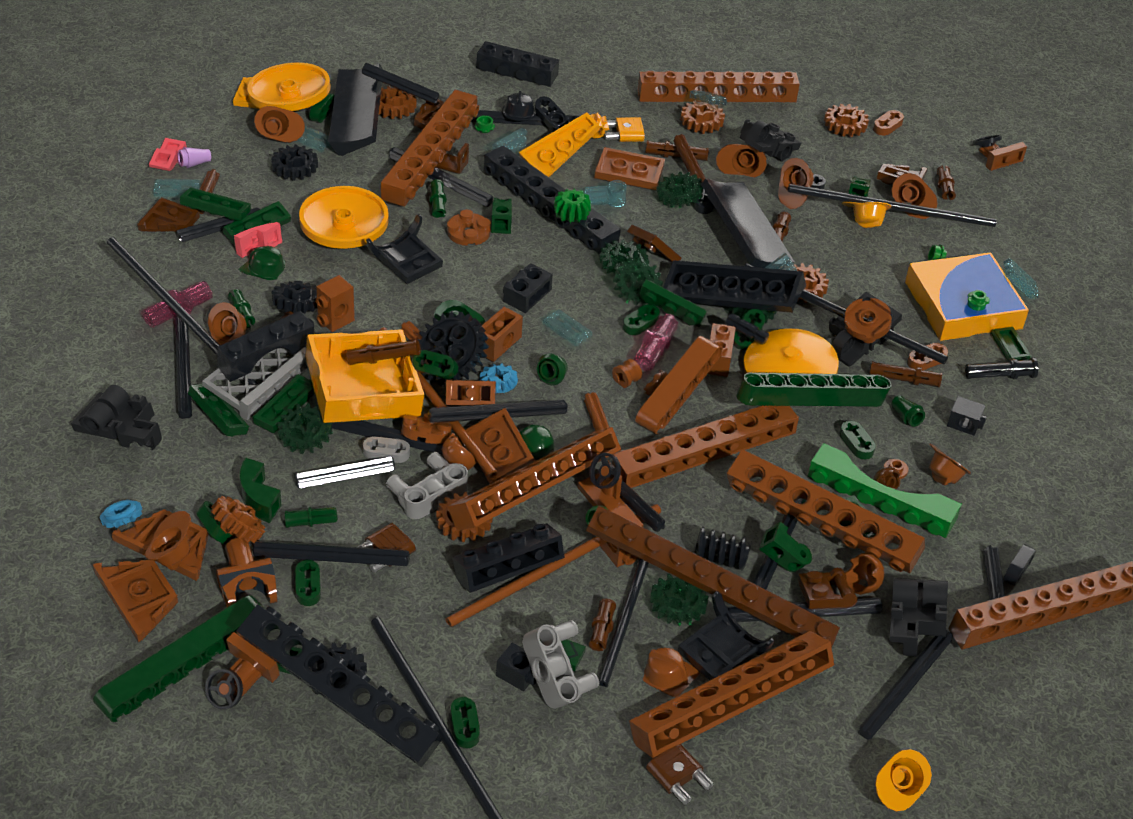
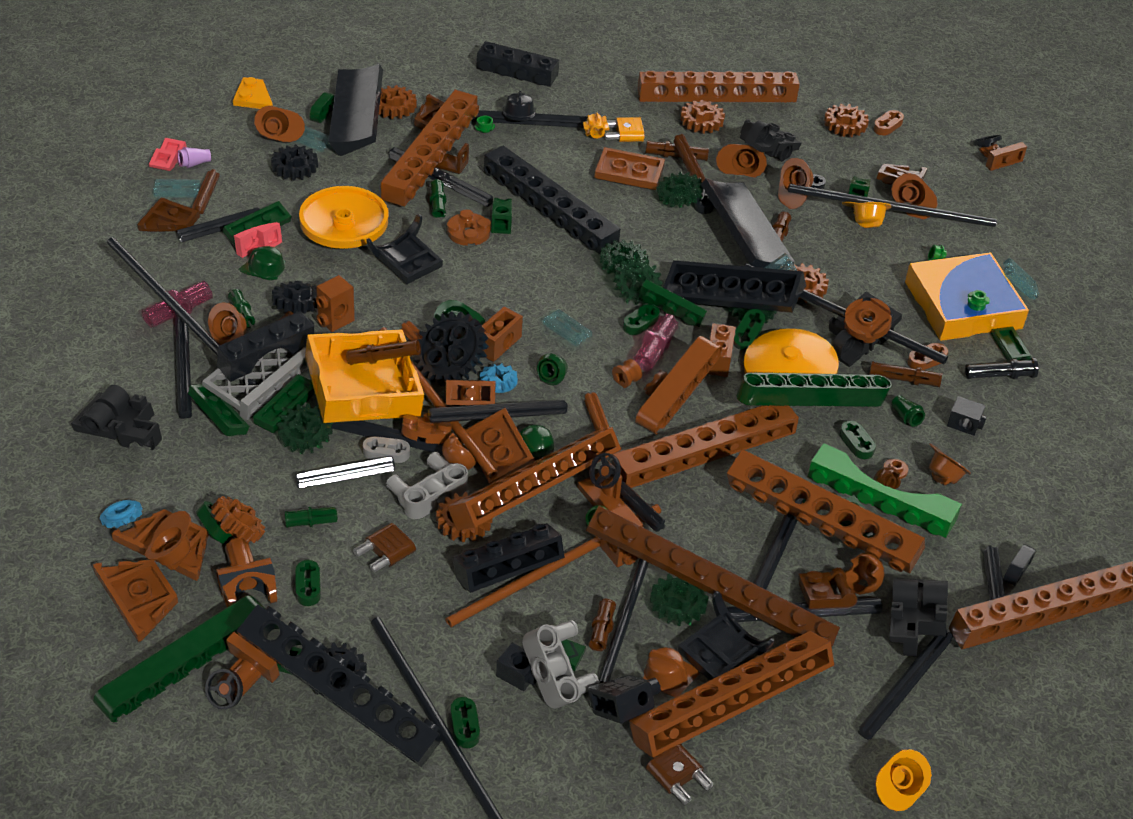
(215, 204): dark green plate -> none
(260, 497): dark green brick -> none
(289, 86): light orange dish -> none
(331, 553): black axle -> none
(400, 83): black axle -> none
(433, 369): dark green beam -> none
(513, 141): clear light blue tile -> none
(527, 287): black brick -> none
(554, 111): black beam -> none
(556, 148): light orange wing -> none
(572, 205): green gear -> none
(613, 194): clear light blue piece -> none
(623, 697): none -> black torso
(652, 243): reddish brown wing -> none
(708, 97): clear light blue tile -> none
(722, 548): black piece -> none
(747, 329): black axle -> none
(784, 548): dark green leg -> none
(946, 183): reddish brown pin -> none

